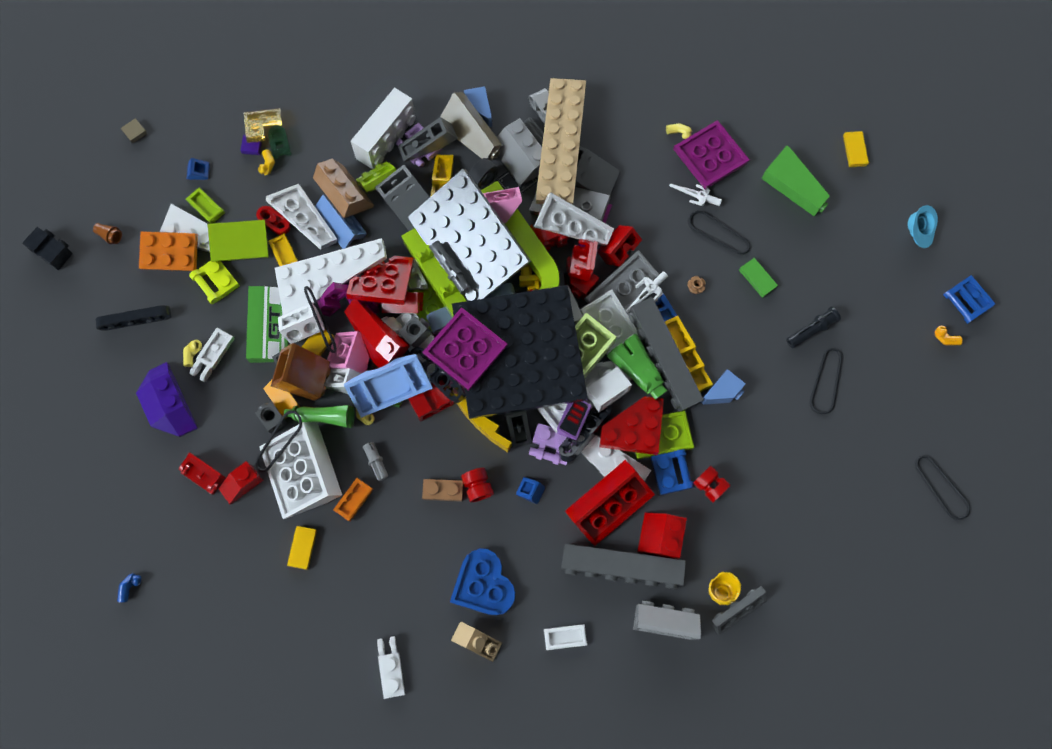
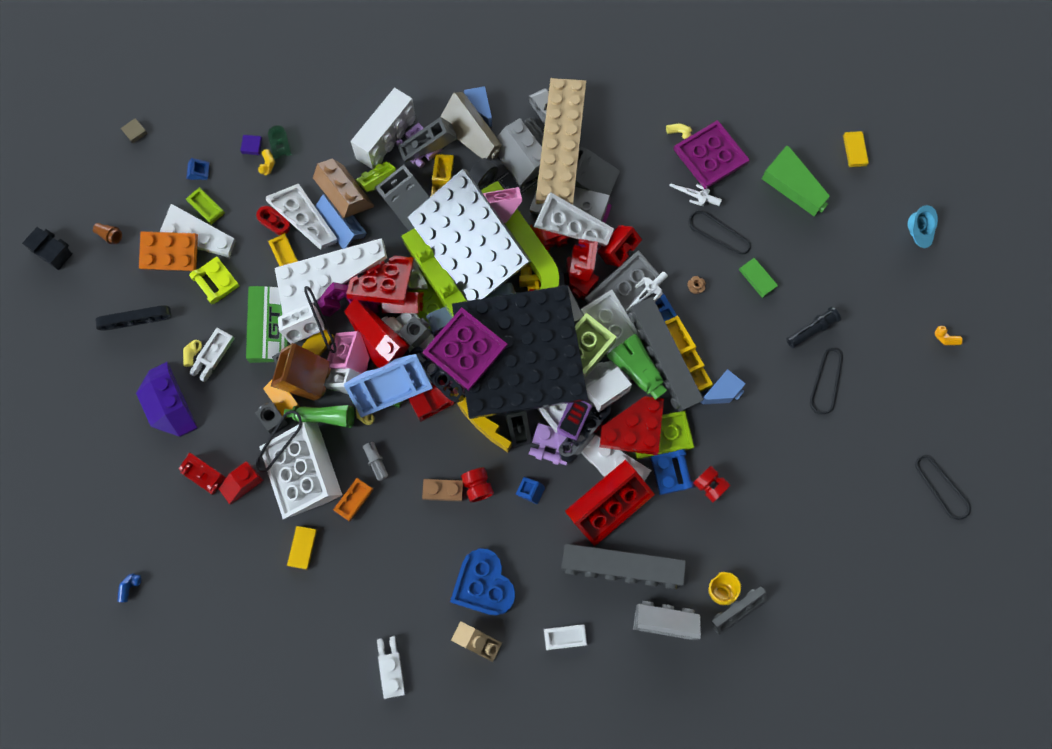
(238, 240): lime tile -> none
(258, 120): clear yellow plate -> none
(461, 285): dark grey pin -> none
(662, 535): red slope -> none
(973, 295): blue plate -> none

